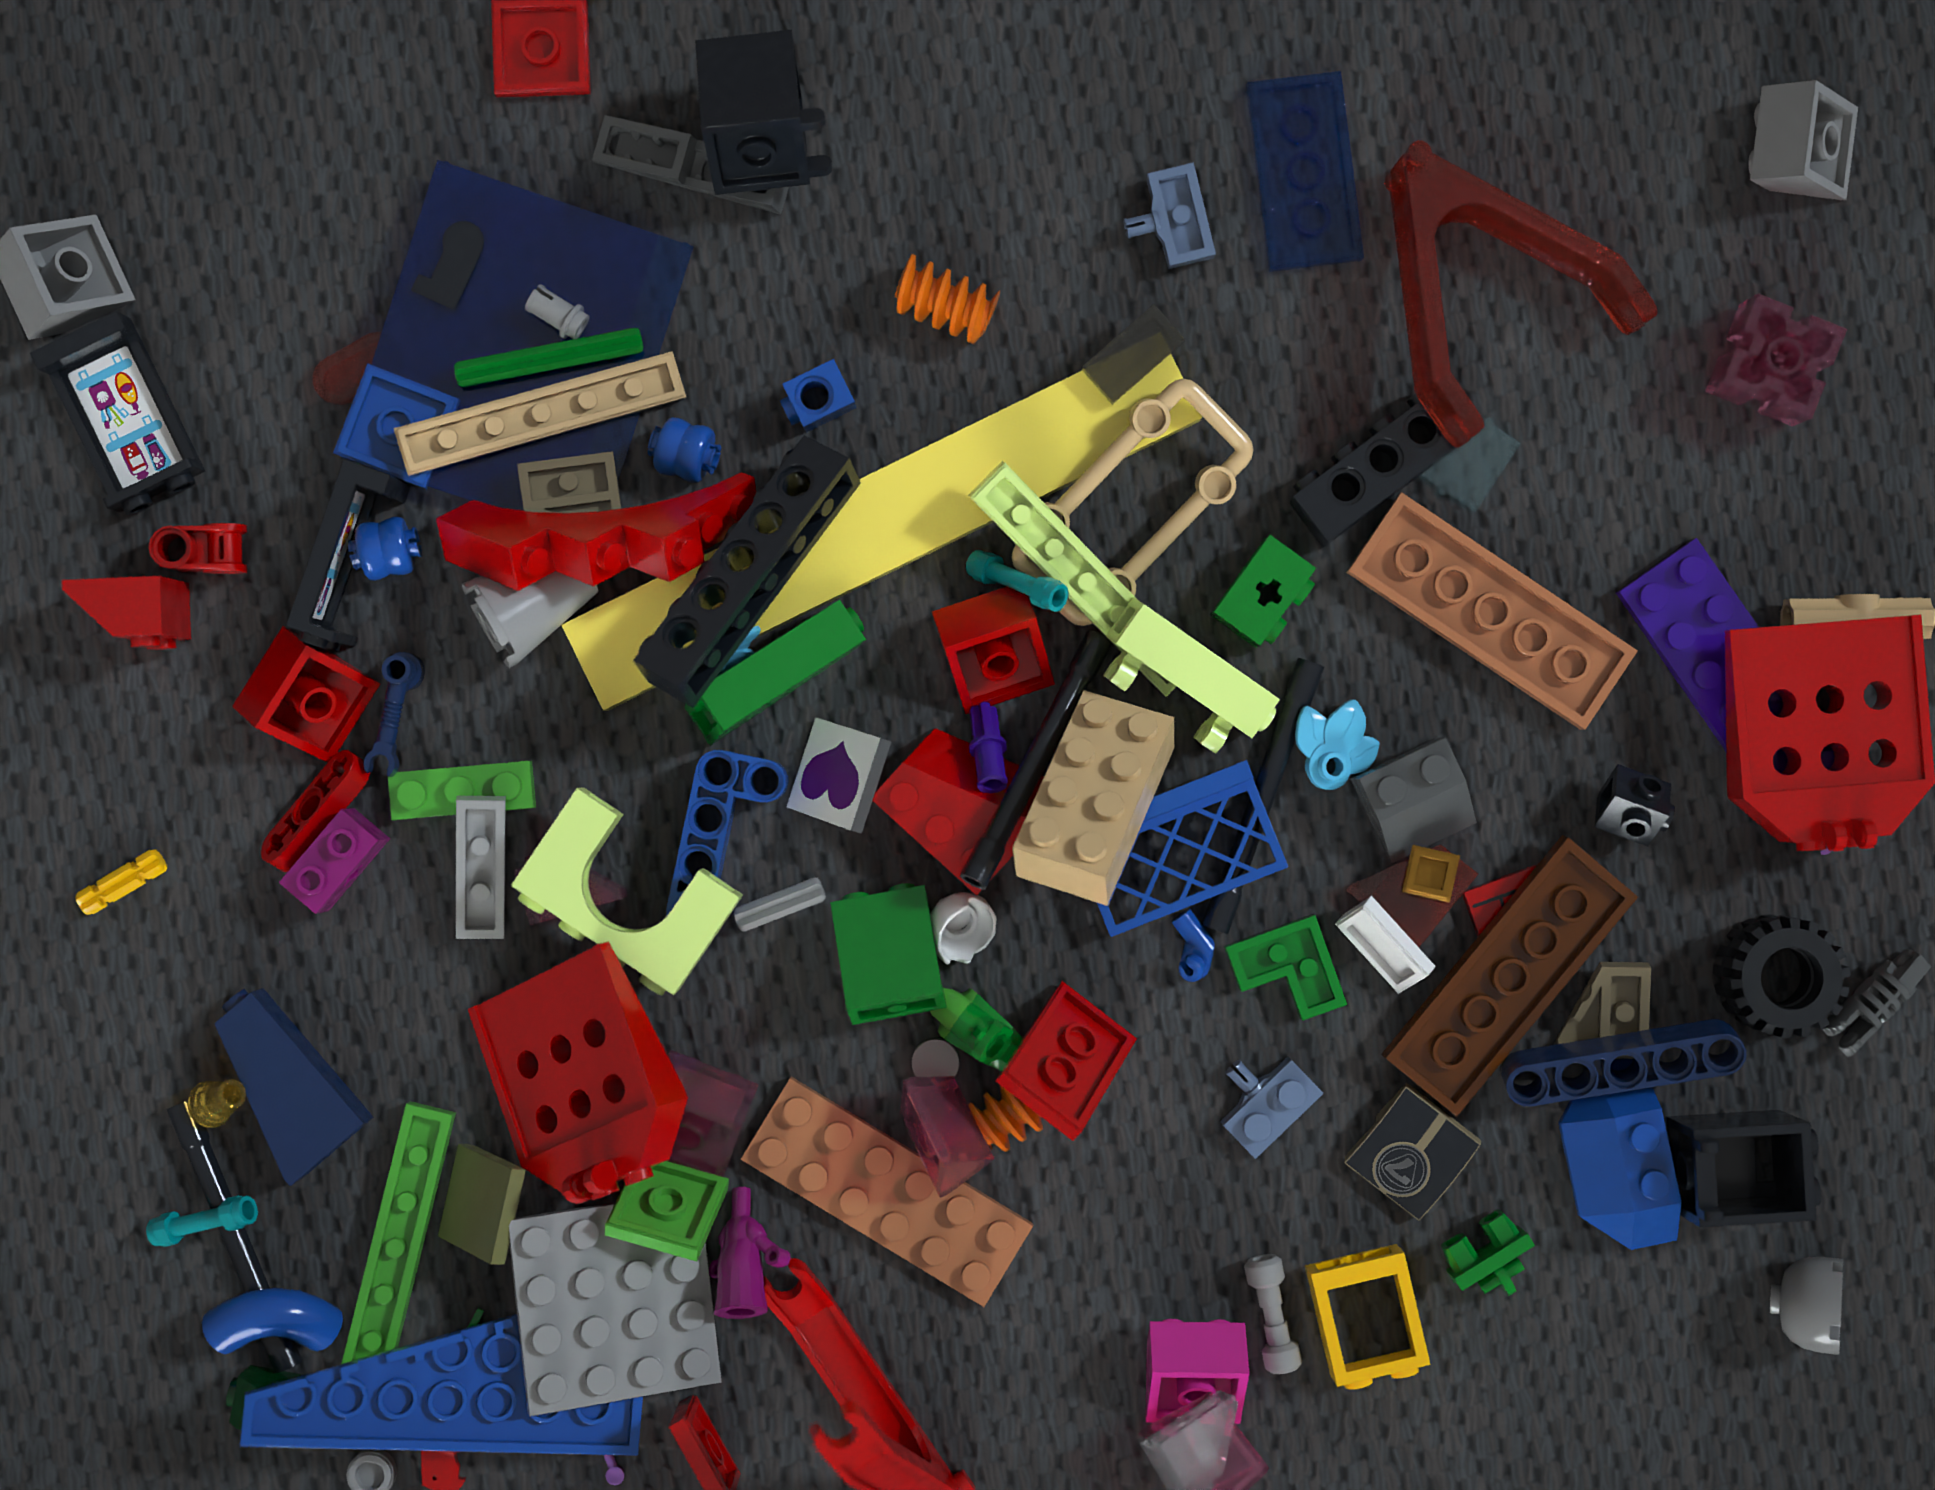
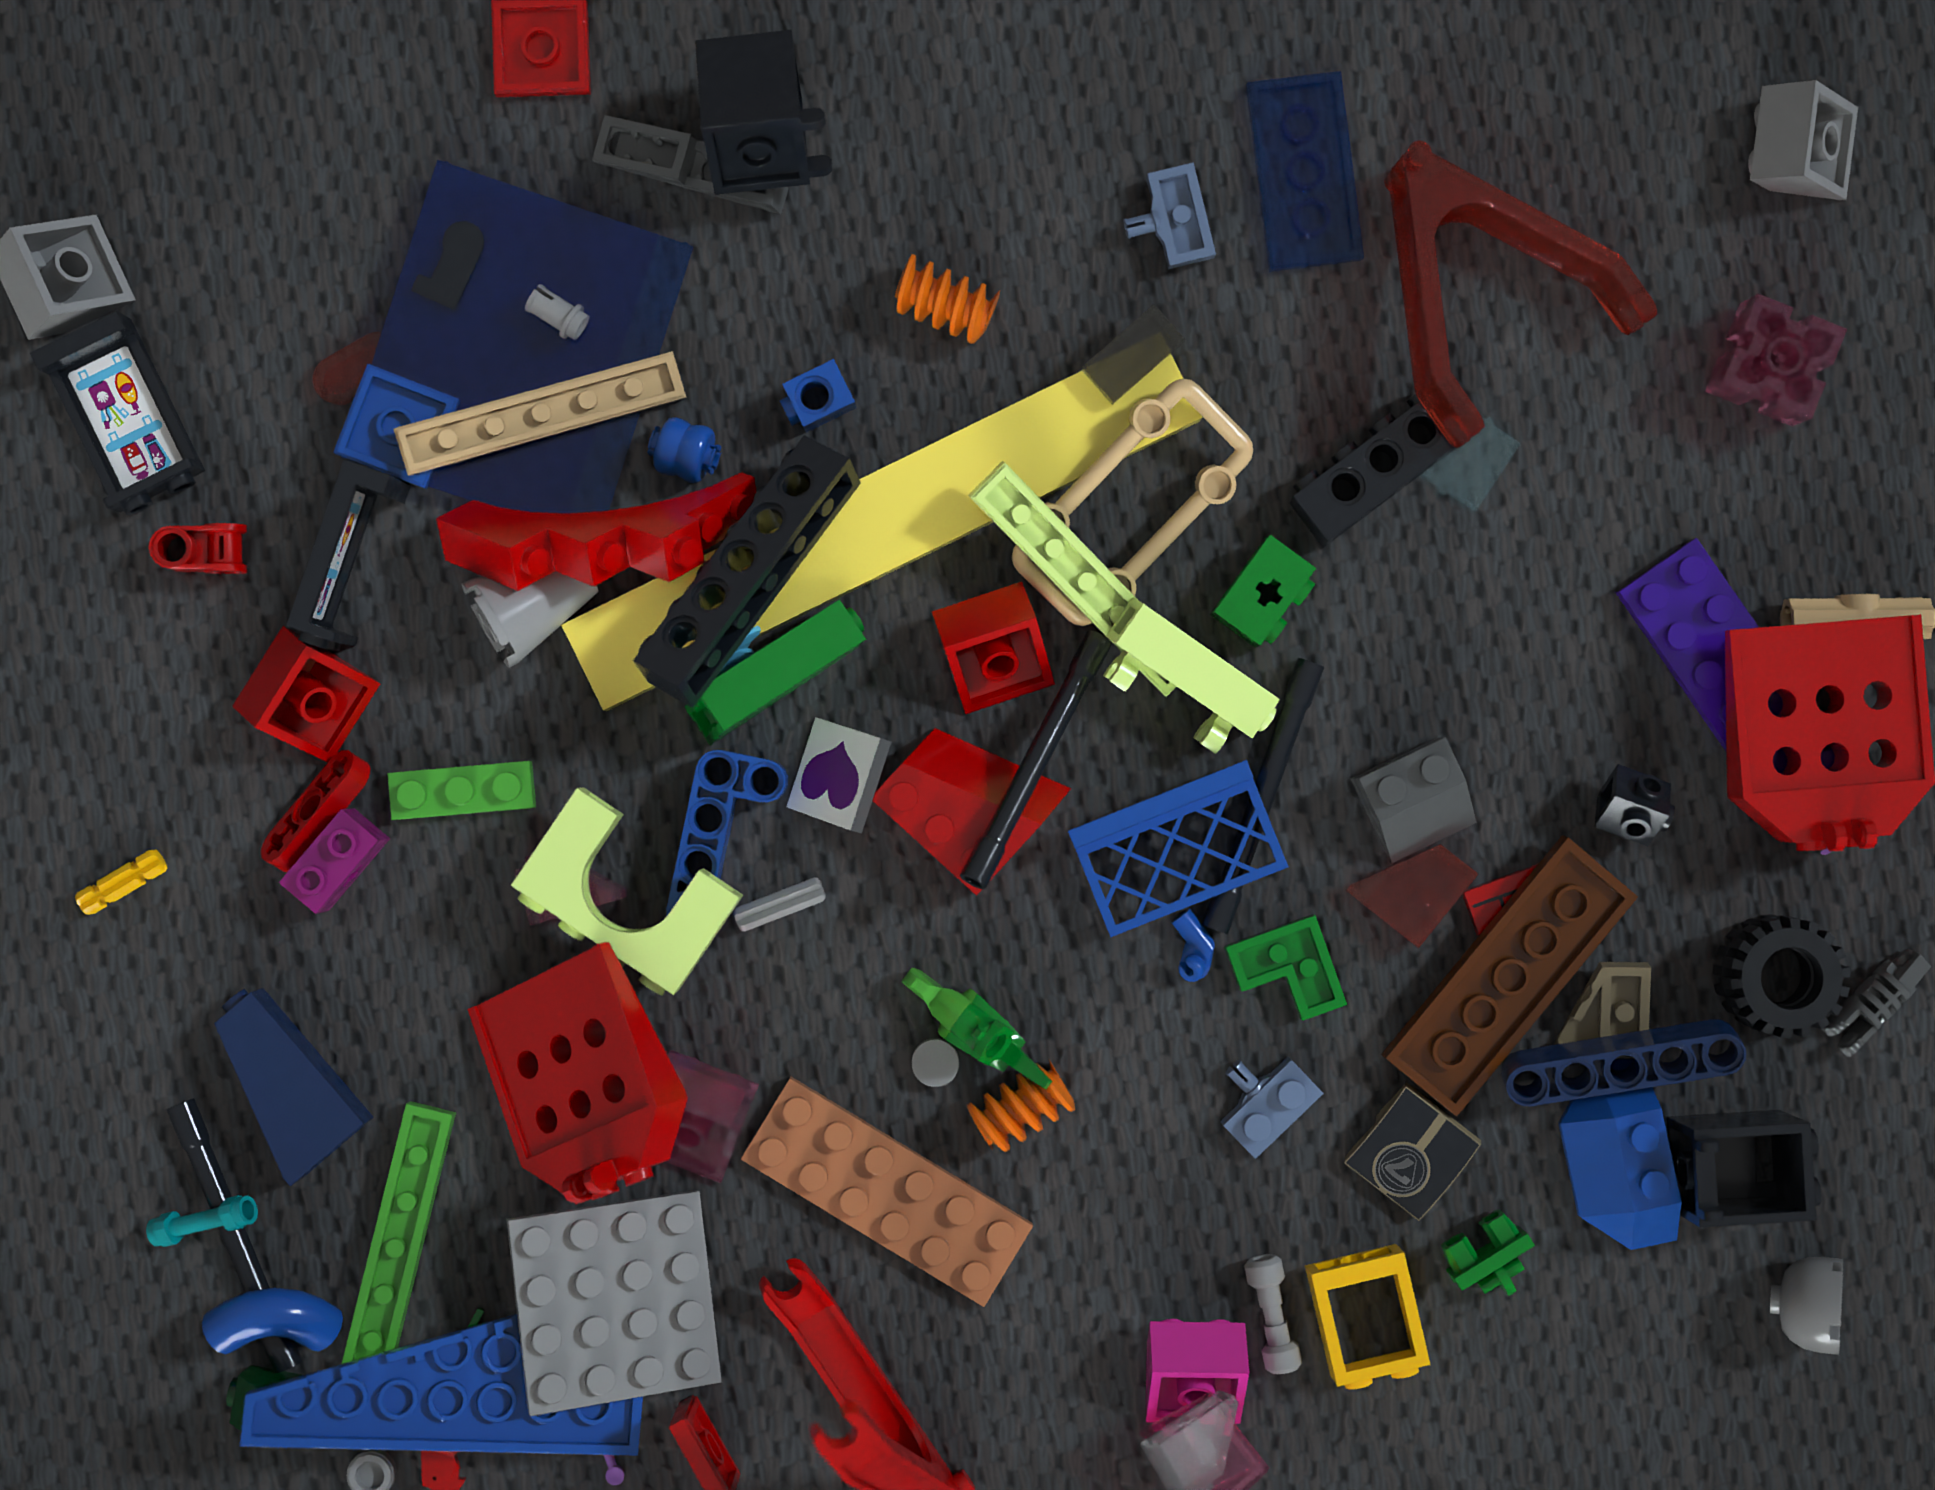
(142, 609): red slope -> none
(215, 1101): clear yellow cone -> none
(385, 548): blue piece -> none
(394, 699): dark blue brick -> none
(480, 867): light grey plate -> none
(481, 1203): olive tile -> none
(548, 357): green axle -> none
(570, 484): dark tan wing -> none
(669, 1210): bright green tile -> none
(740, 1262): magenta piece -> none
(887, 954): green panel -> none
(943, 1131): clear pink slope -> none
(951, 916): white hair -> none
(987, 748): dark purple axle -> none
(1043, 591): teal bar -> none
(1066, 1060): red tile -> none
(1094, 797): tan brick -> none
(1336, 738): medium azure plate -> none
(1385, 945): white tile -> none
(1430, 873): pearl gold tile -> none
(1491, 611): nougat plate -> none

